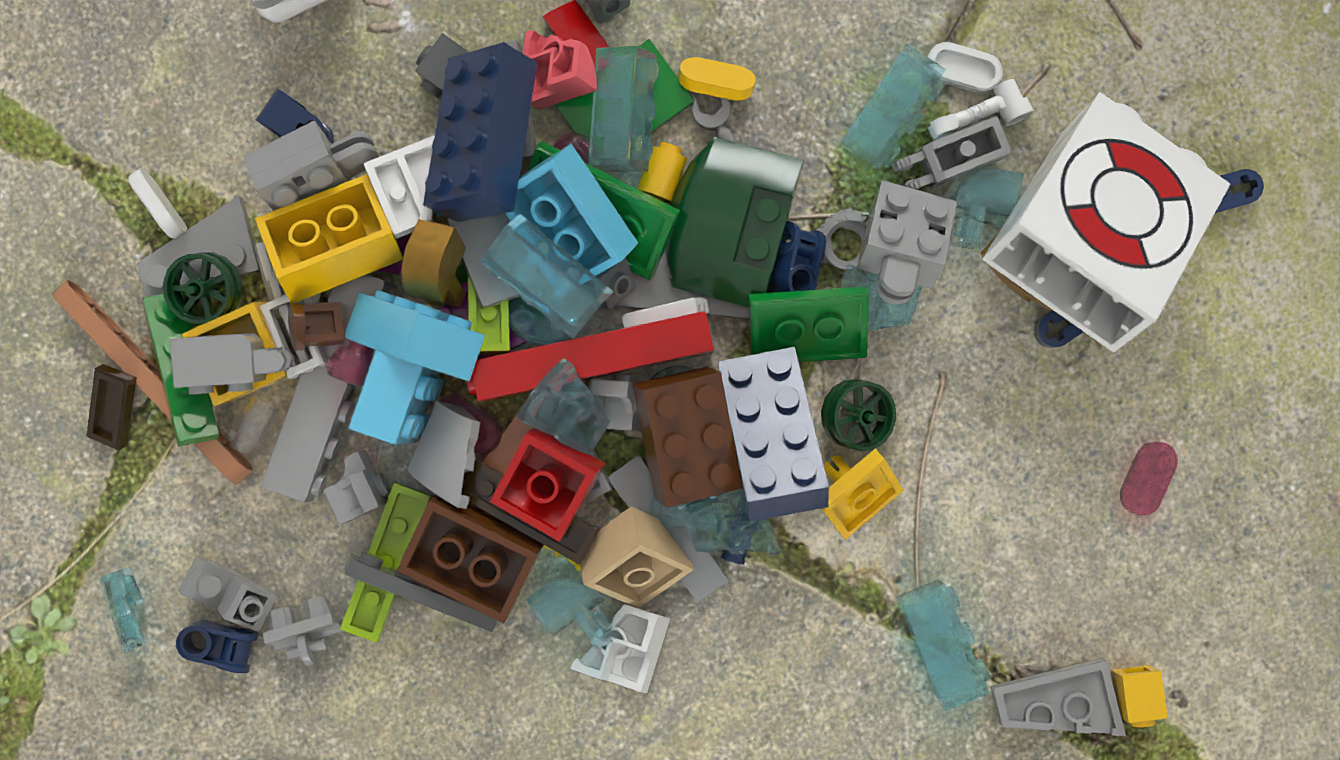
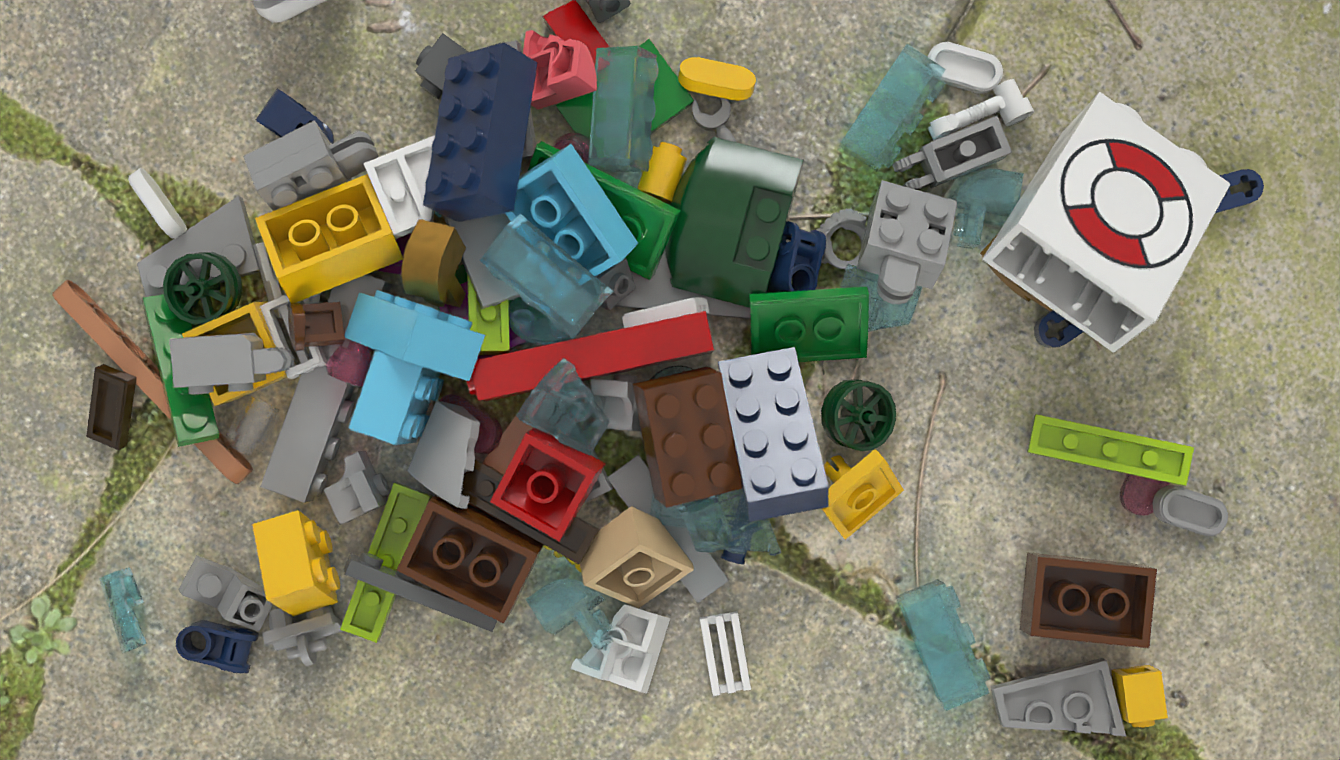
(296, 563): none -> yellow brick
(730, 686): none -> white tile
(1088, 600): none -> reddish brown brick
(1110, 450): none -> lime plate
(1190, 510): none -> light grey tile

